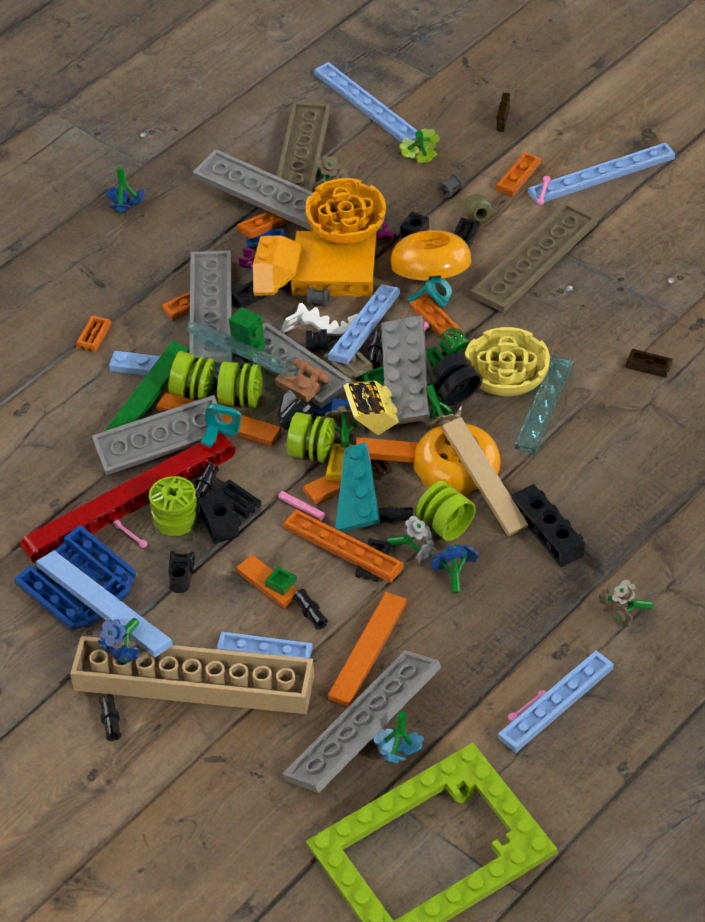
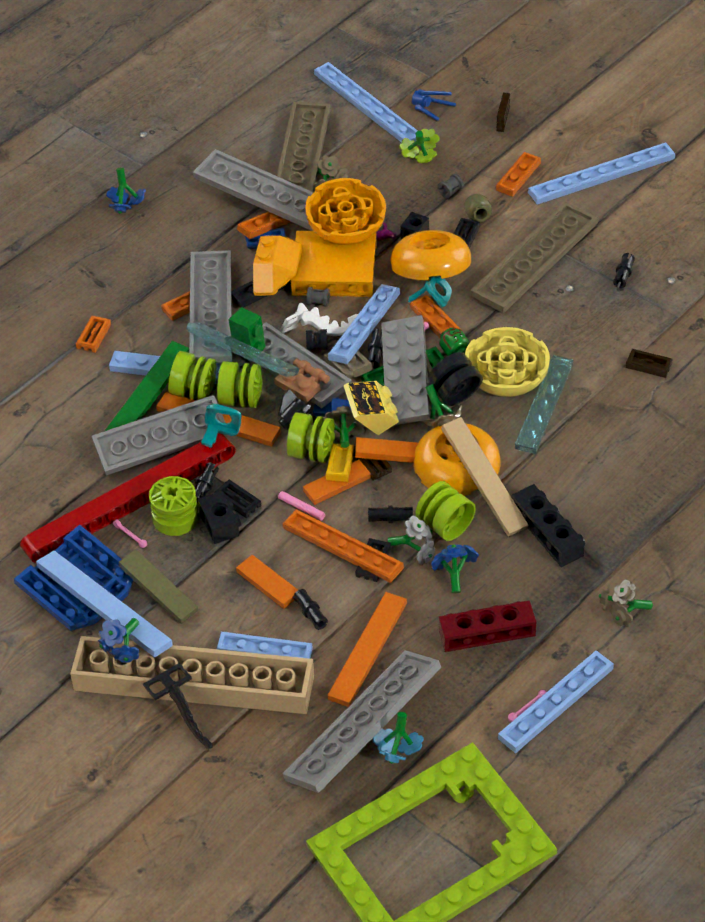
(110, 717): black pin -> none
(158, 586): none -> olive tile
(176, 694): none -> black piece
(180, 571): black piece -> none
(247, 262): magenta piece -> none
(280, 581): green tile -> none
(357, 491): teal wing -> none
(422, 99): none -> blue plant
(487, 626): none -> dark red brick
(546, 180): bright pink hinge -> none
(624, 270): none -> black pin

